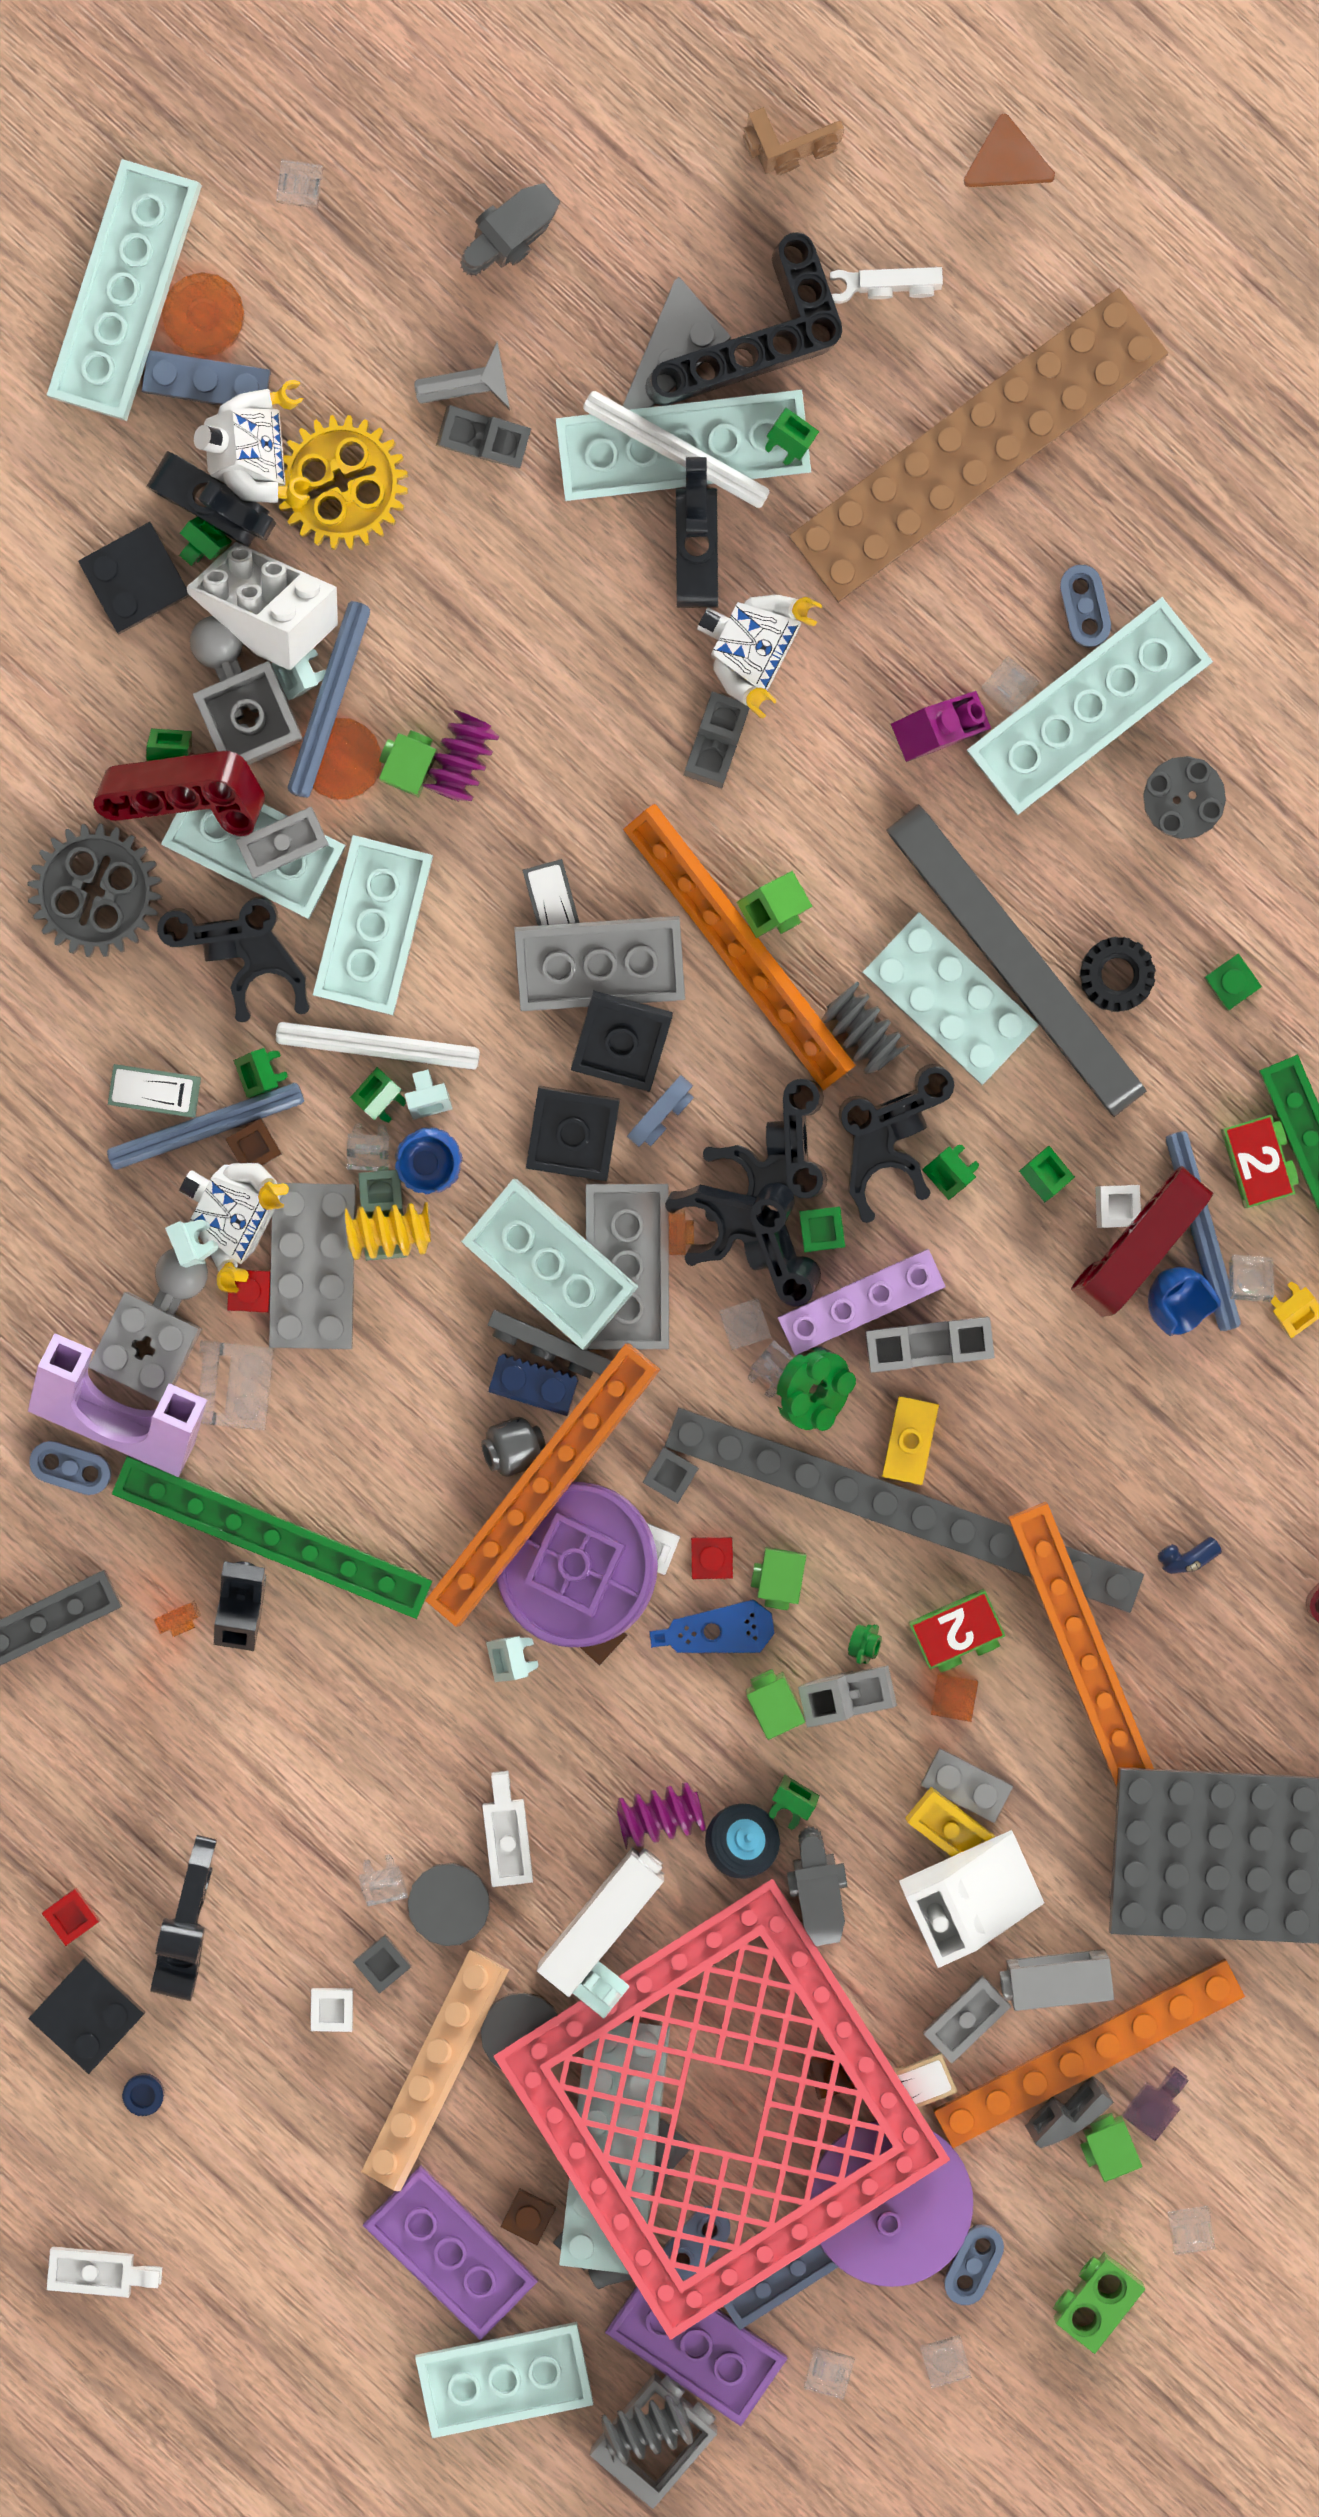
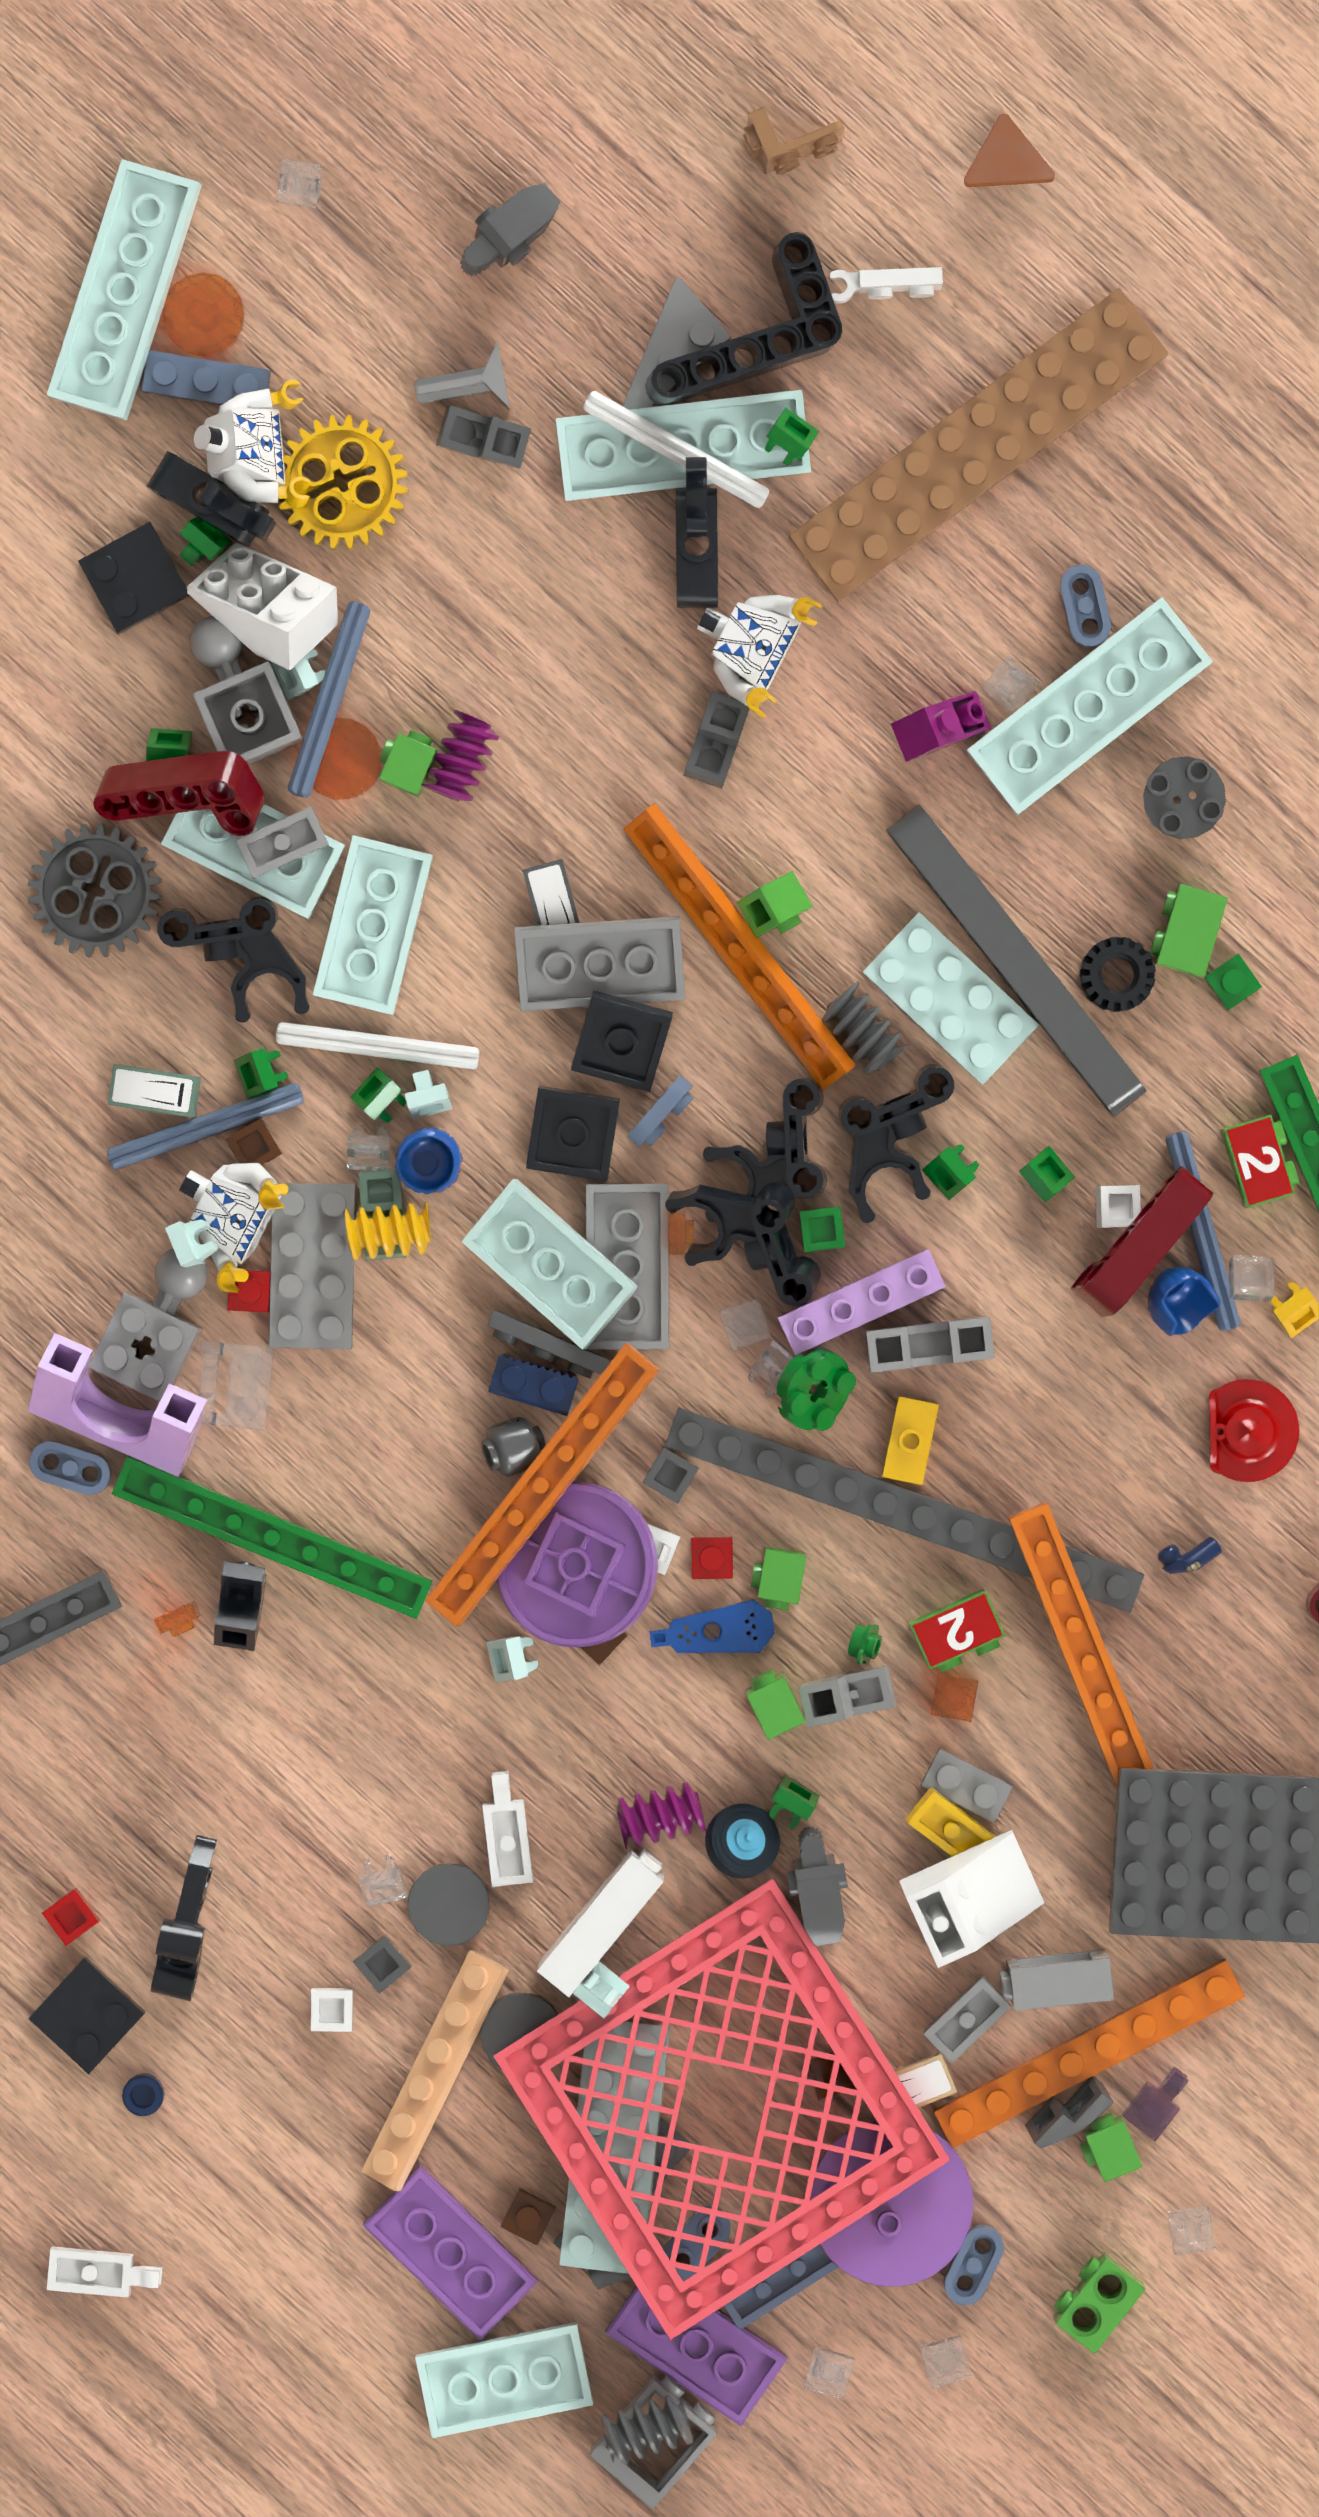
(1189, 930): none -> bright green brick
(1251, 1430): none -> red hat

